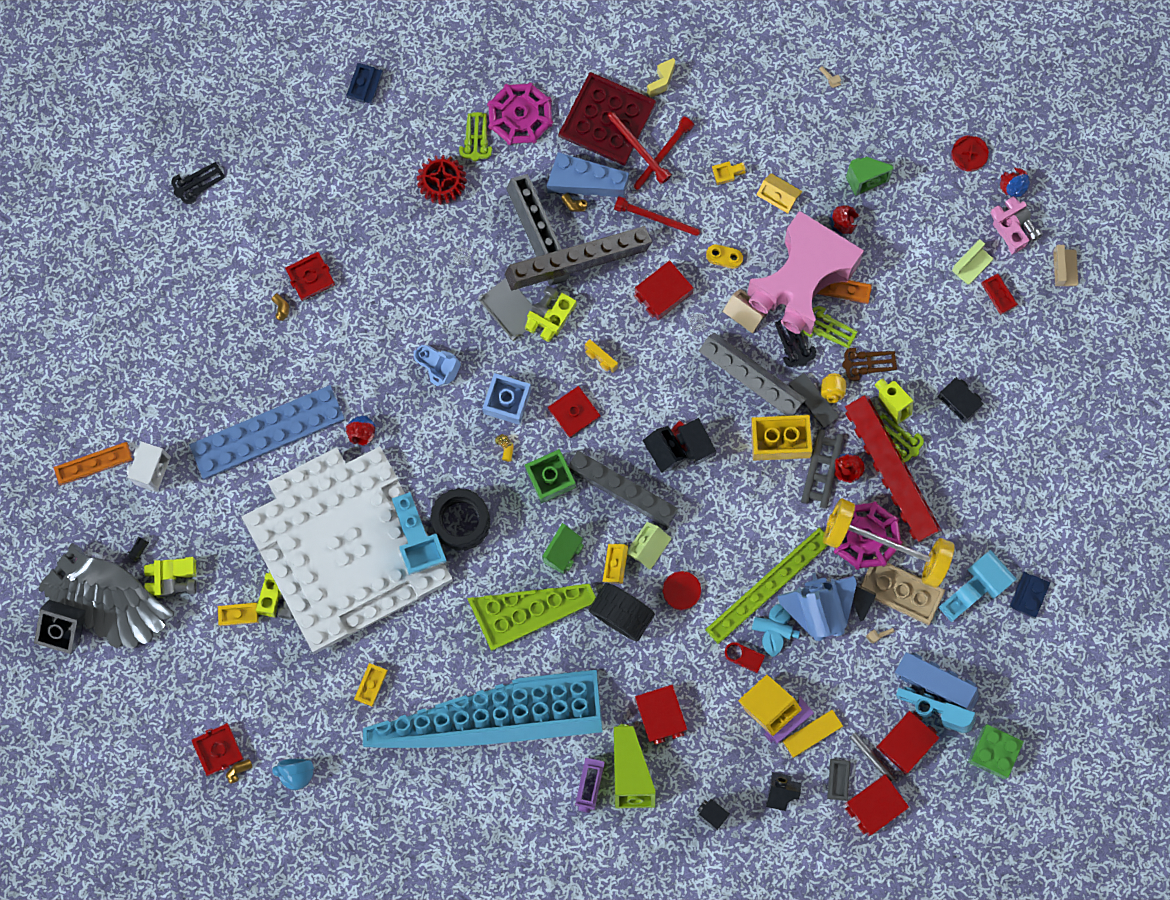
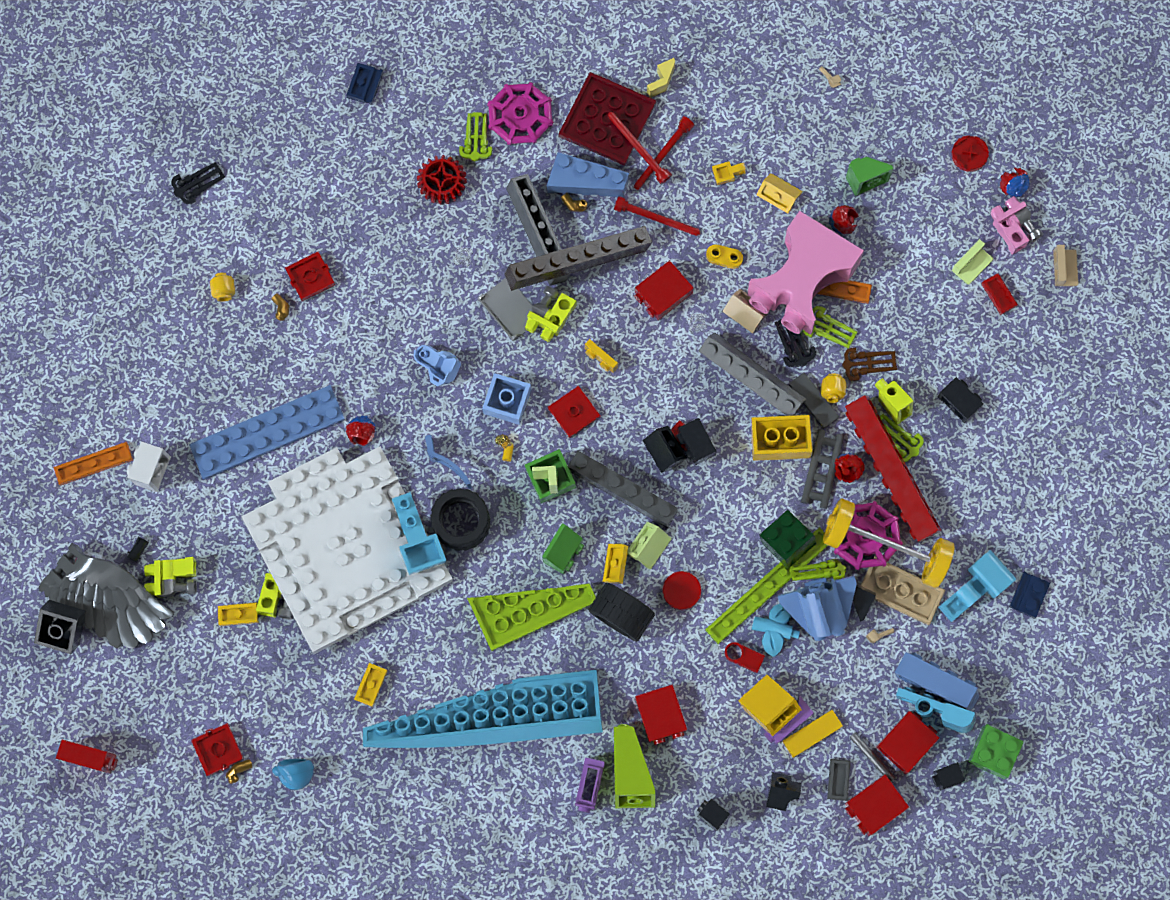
(86, 756): none -> red brick
(222, 287): none -> yellow head
(434, 457): none -> medium blue piece
(547, 472): none -> yellowish green panel
(787, 539): none -> dark green brick
(823, 572): none -> lime piece
(948, 776): none -> black brick

